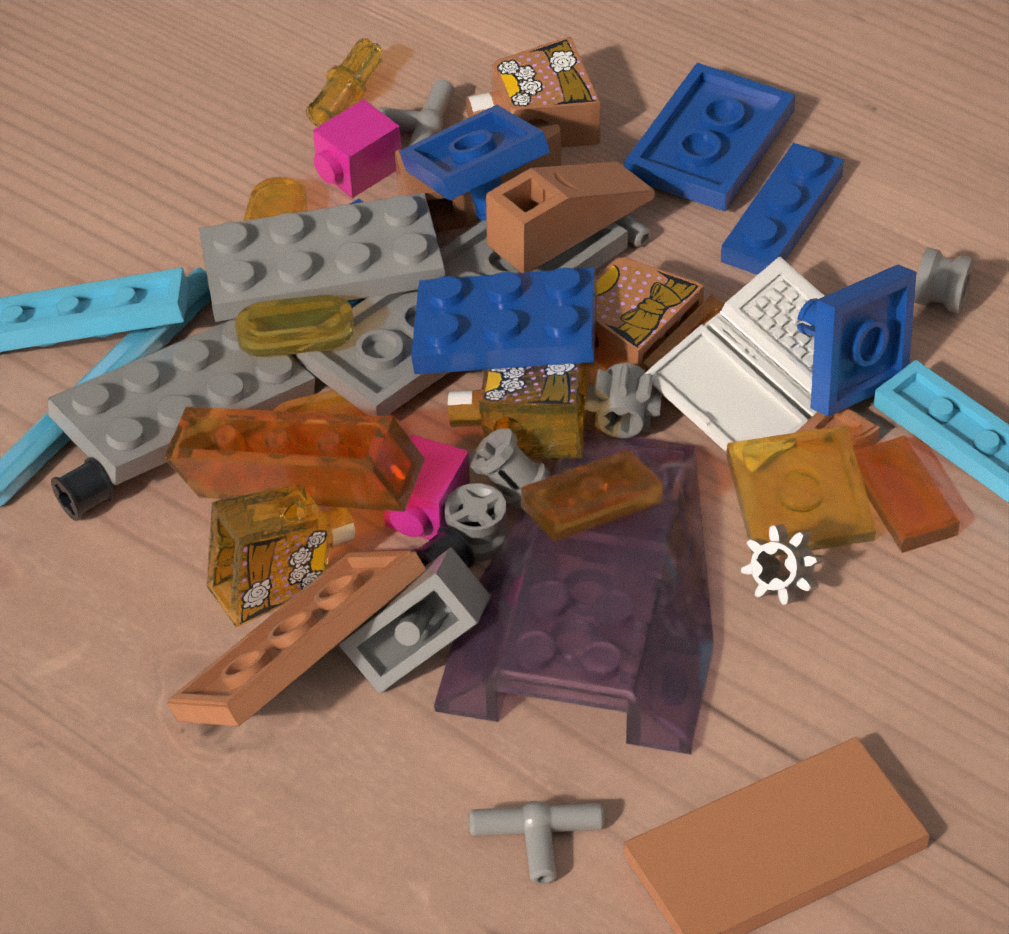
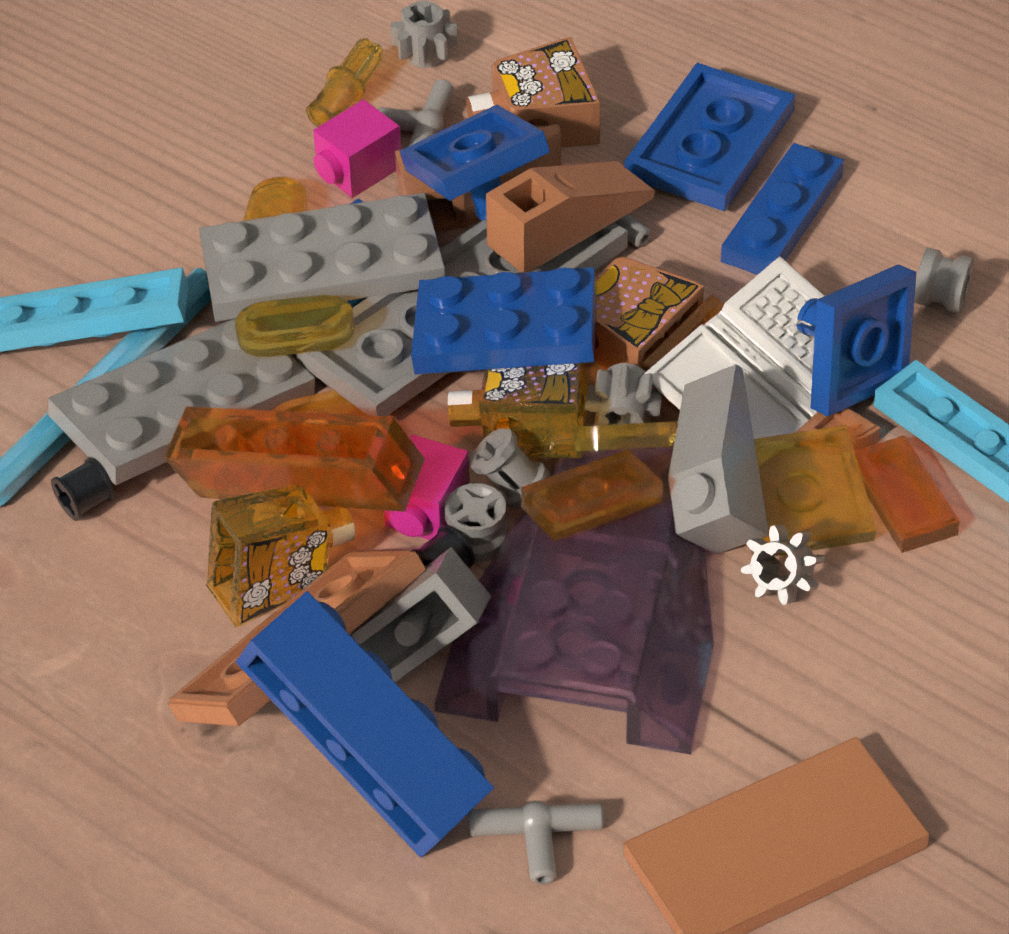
(364, 723): none -> blue brick
(424, 34): none -> light grey gear
(624, 436): none -> clear yellow tile
(716, 465): none -> light grey slope

